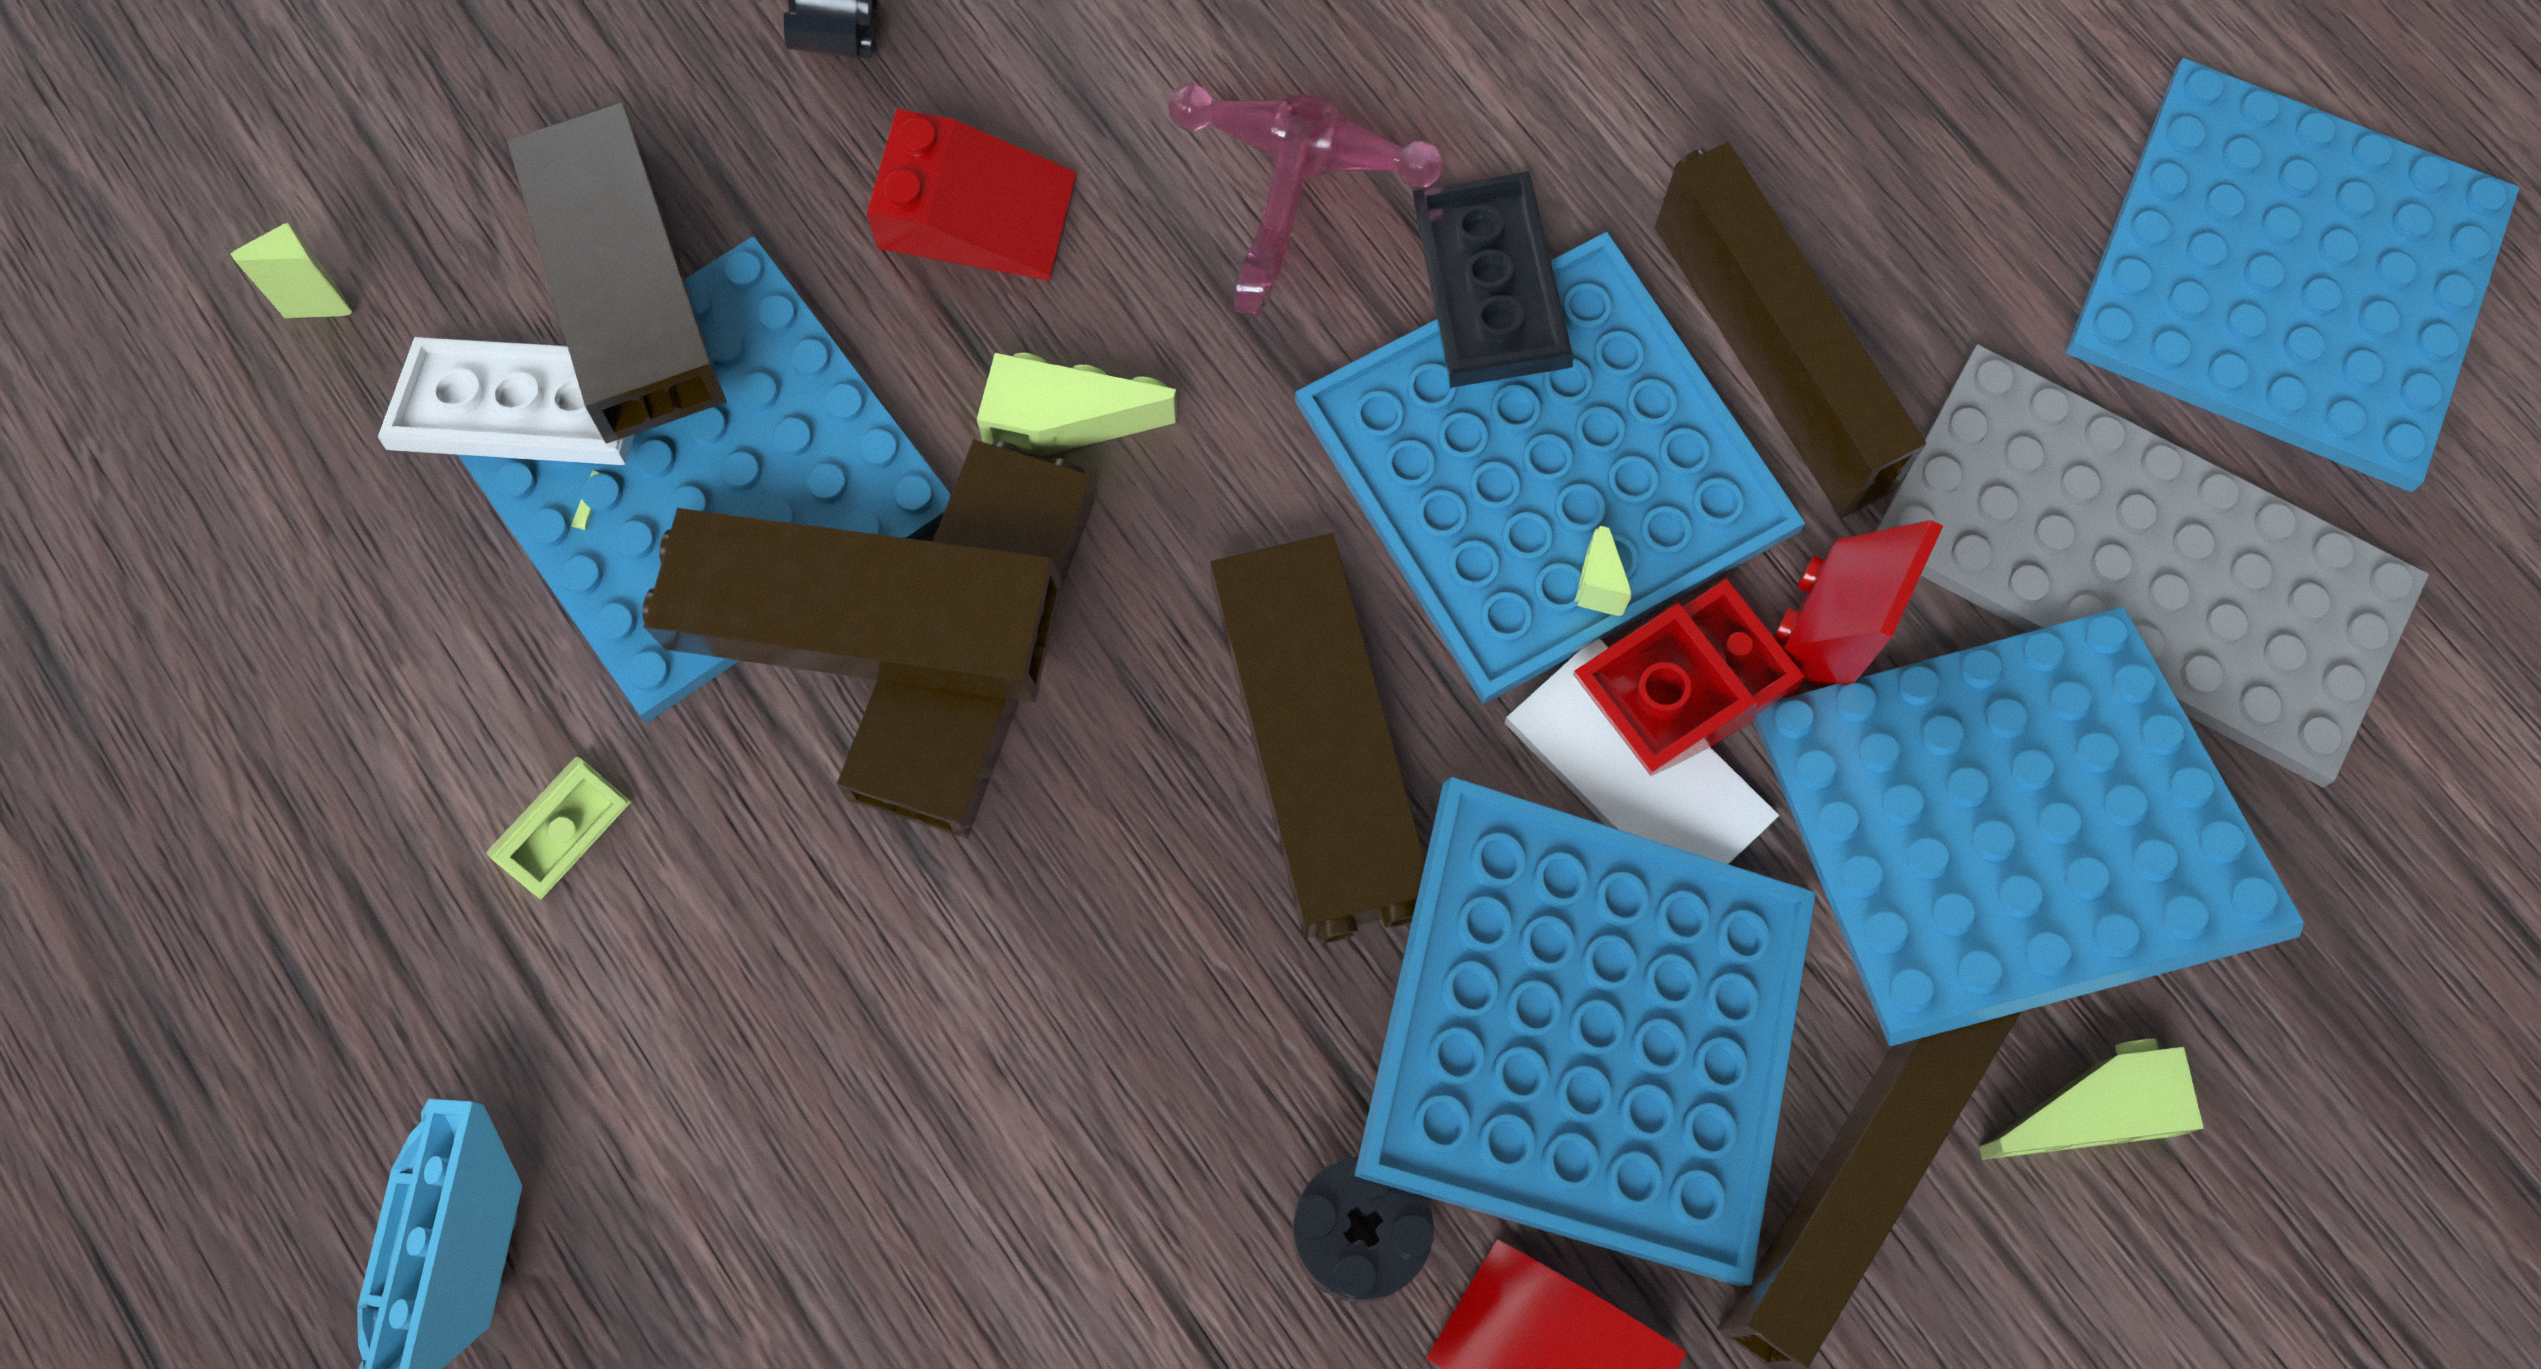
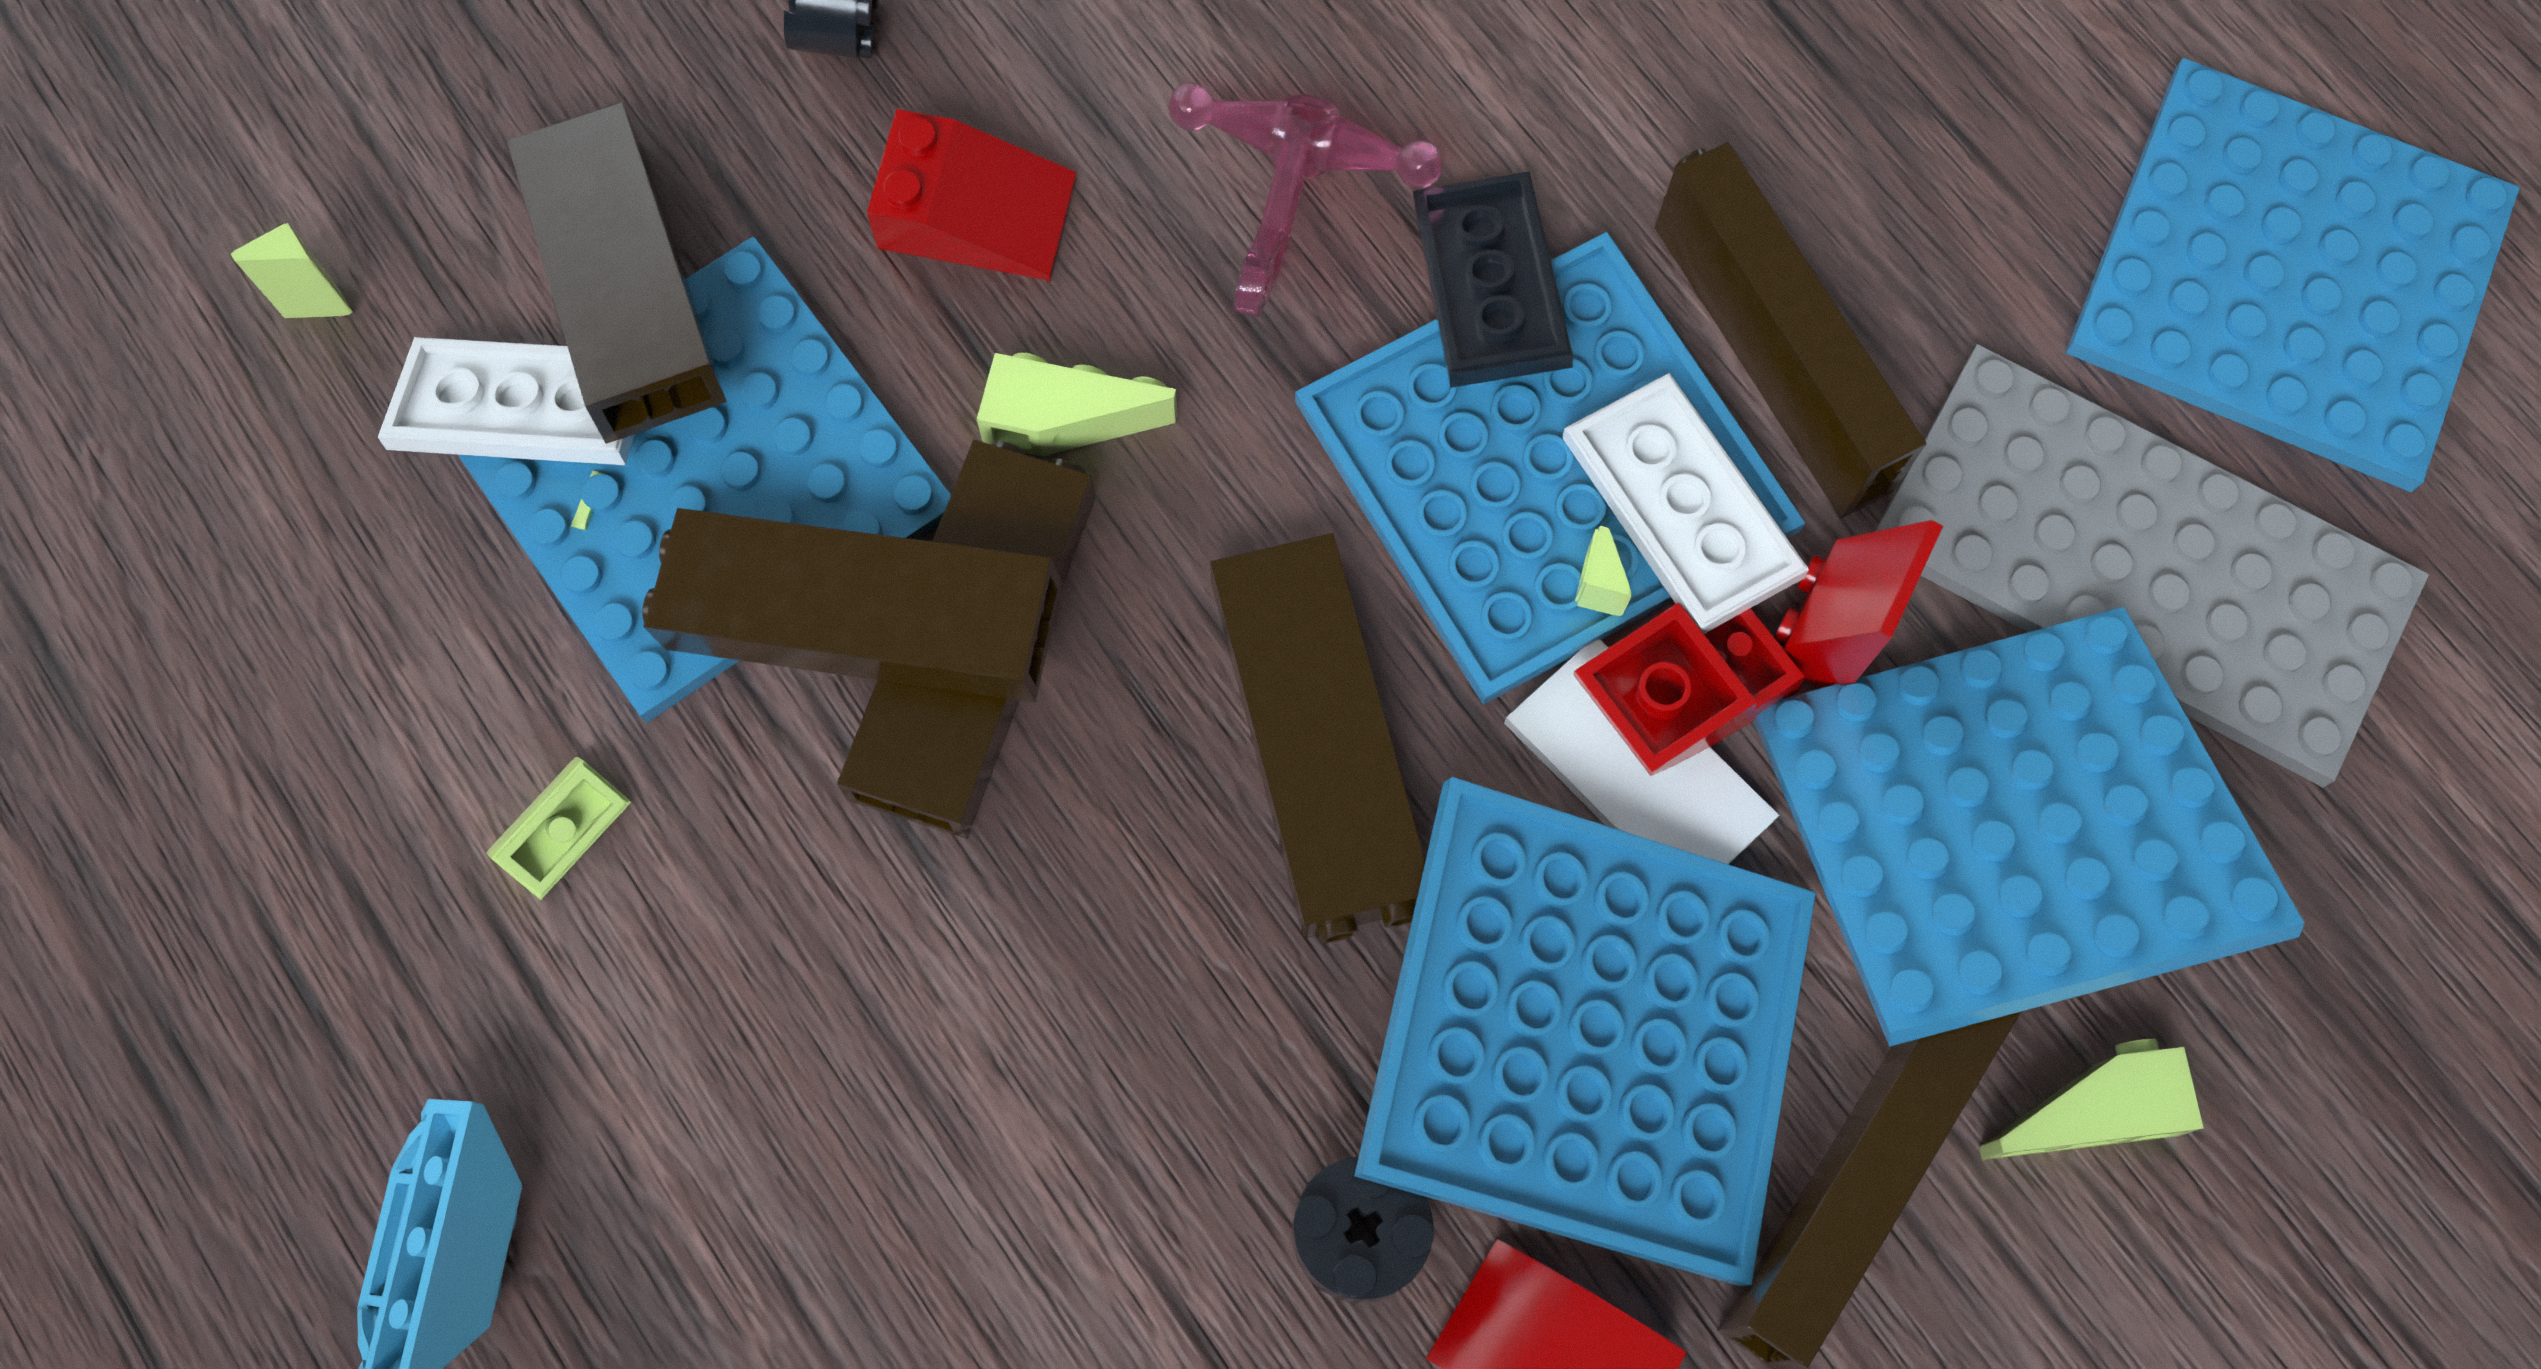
(1684, 503): none -> white tile

